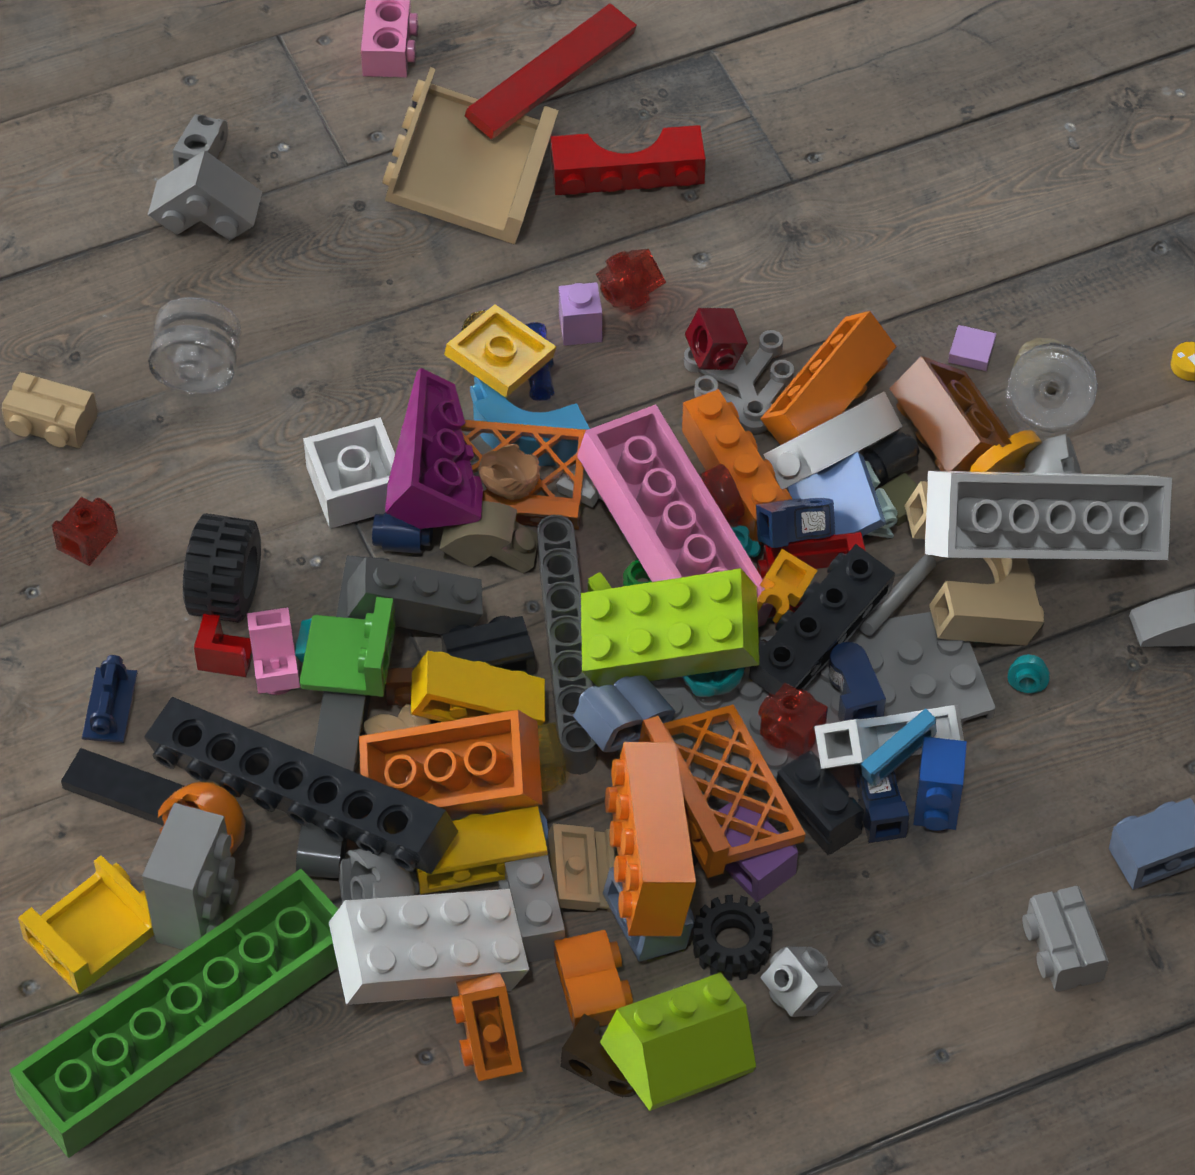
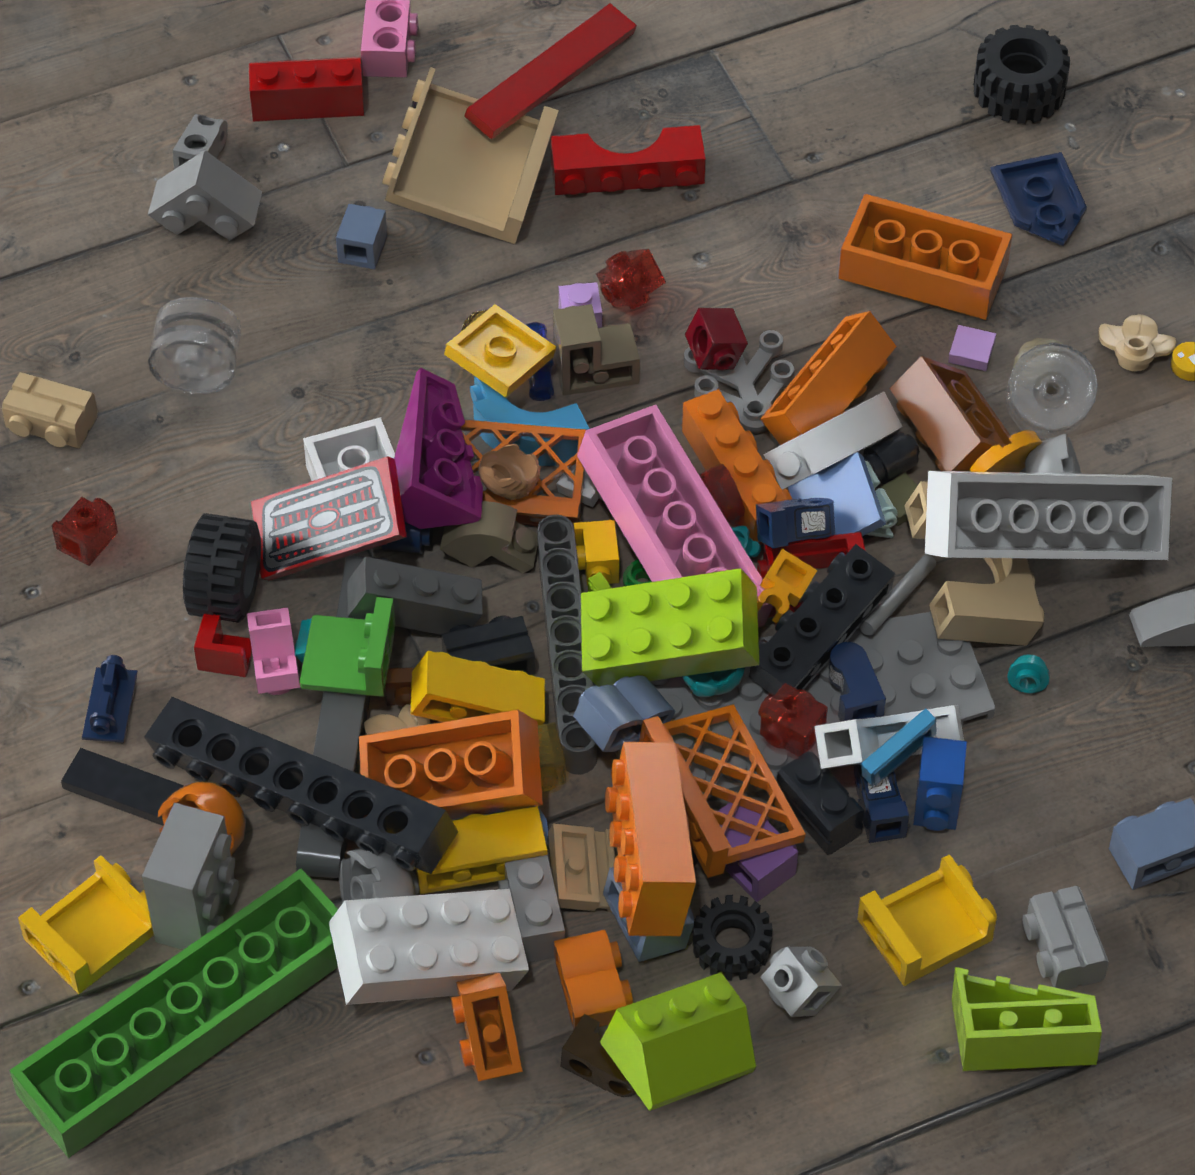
(306, 88): none -> red slope
(329, 518): none -> tile
(361, 236): none -> sand blue brick
(592, 356): none -> dark tan brick
(597, 549): none -> yellow brick
(925, 256): none -> orange brick
(928, 921): none -> yellow panel
(1021, 73): none -> black tyre
(1022, 1026): none -> lime wedge
(1041, 196): none -> dark blue tile
(1136, 342): none -> tan plate

